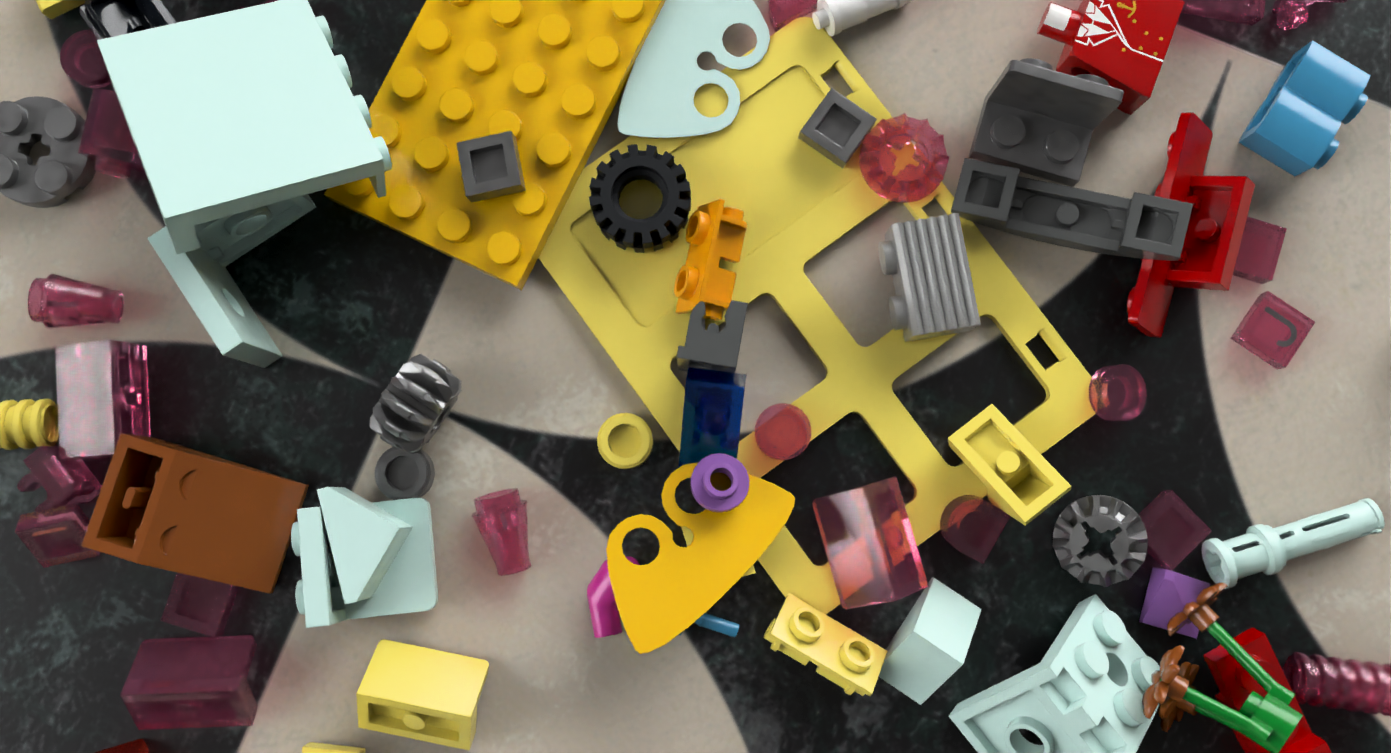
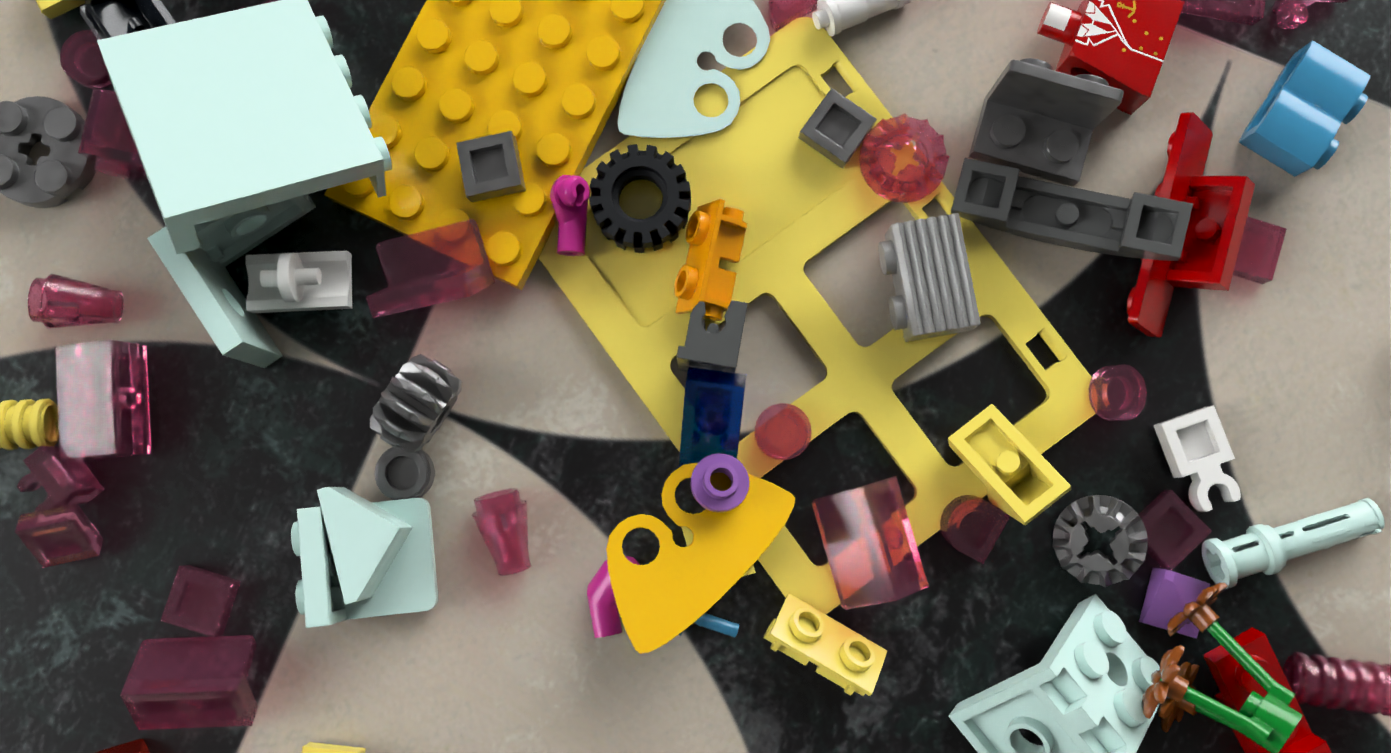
(194, 514): dark orange slope -> none
(299, 281): none -> white hips
(421, 694): light yellow panel -> none
(431, 268): none -> clear pink panel
(570, 203): none -> dark pink arm
(625, 441): light yellow tile -> none
(930, 642): light aqua slope -> none
(1197, 447): none -> white plate
(1272, 330): clear pink tile -> none

